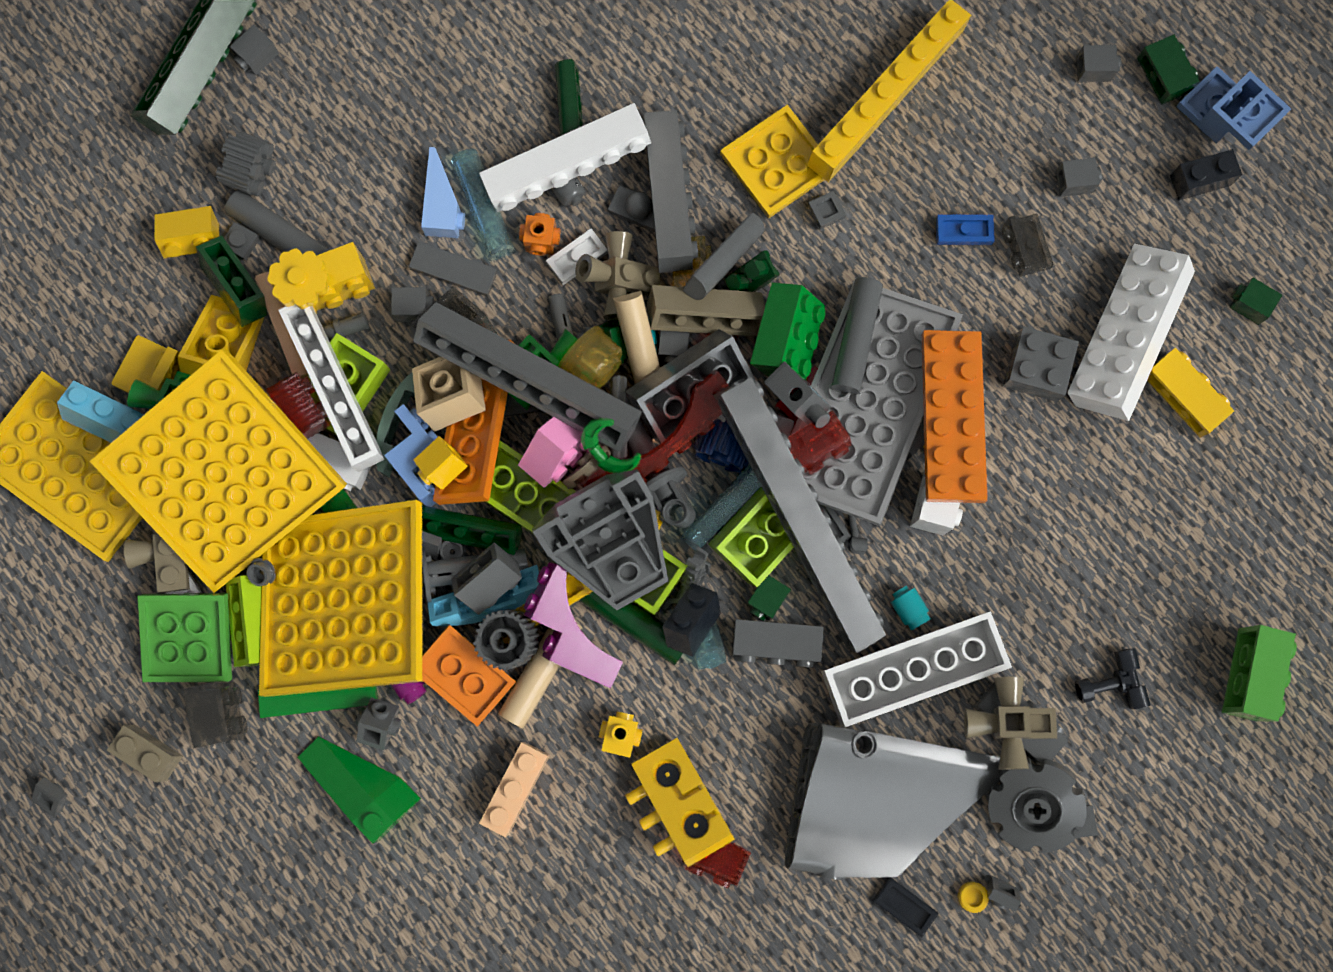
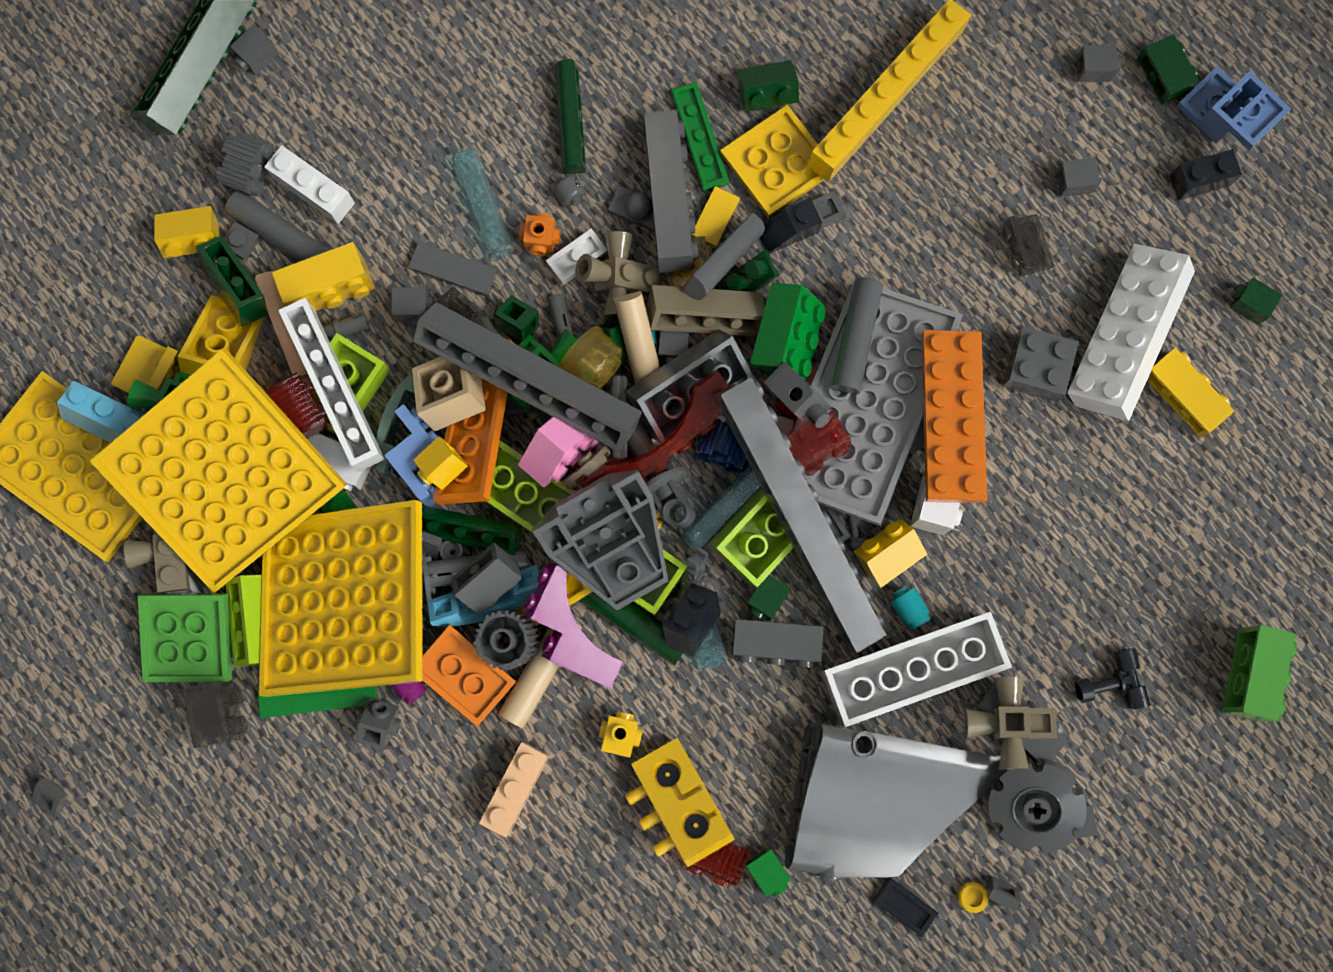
(144, 753): dark tan brick -> none
(261, 572): dark grey plate -> none
(298, 278): yellow plant -> none
(309, 184): none -> white brick
(363, 791): green wedge -> none
(440, 209): light blue slope -> none
(516, 318): none -> dark green brick
(565, 158): white brick -> none
(608, 463): green piece -> none
(699, 137): none -> green tile
(716, 216): none -> yellow tile
(768, 85): none -> dark green brick
(768, 873): none -> green brick
(791, 226): none -> black slope
(890, 552): none -> yellow brick
(965, 229): blue plate -> none

